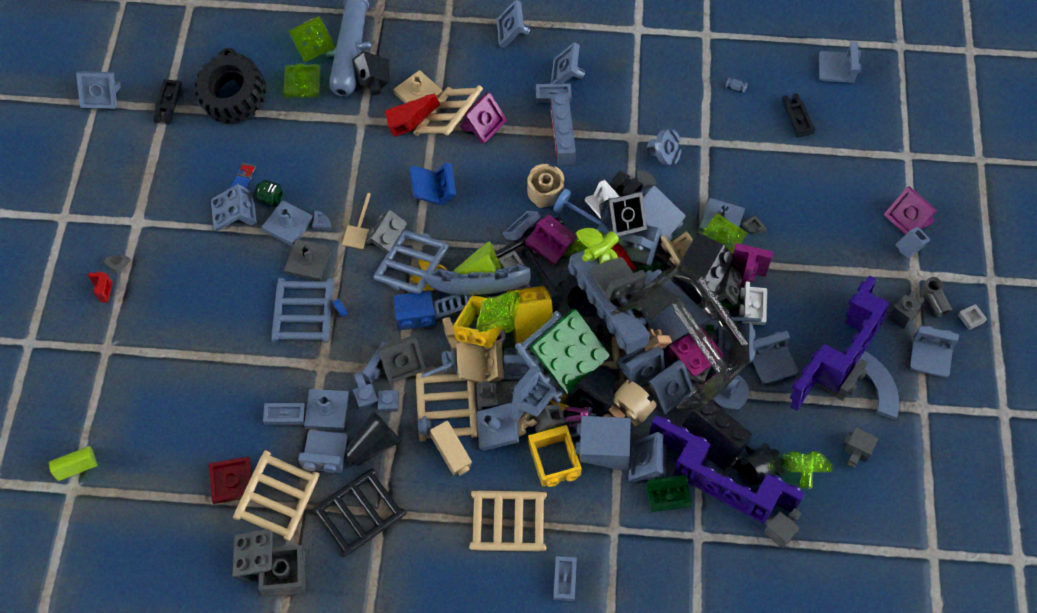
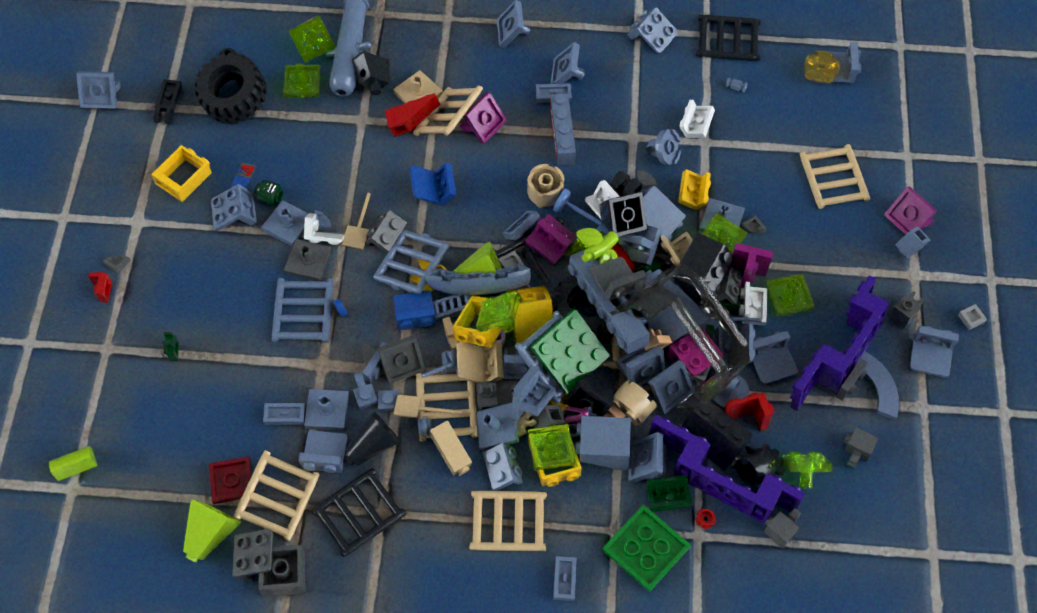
(162, 173): none -> yellow window
(171, 346): none -> dark green plate
(206, 529): none -> lime slope
(311, 226): none -> white bracket
(410, 405): none -> tan piece
(502, 466): none -> sand blue bracket
(549, 439): none -> clear neon green plate
(646, 548): none -> green plate
(654, 29): none -> sand blue bracket
(694, 189): none -> yellow bracket
(696, 120): none -> white bracket
(709, 515): none -> red plate
(737, 21): none -> black bar
(753, 404): none -> red bracket
(792, 290): none -> clear neon green plate
(798, 116): black hinge -> none
(819, 75): none -> clear yellow plate
(858, 179): none -> tan bar
(936, 297): dark grey piece -> none

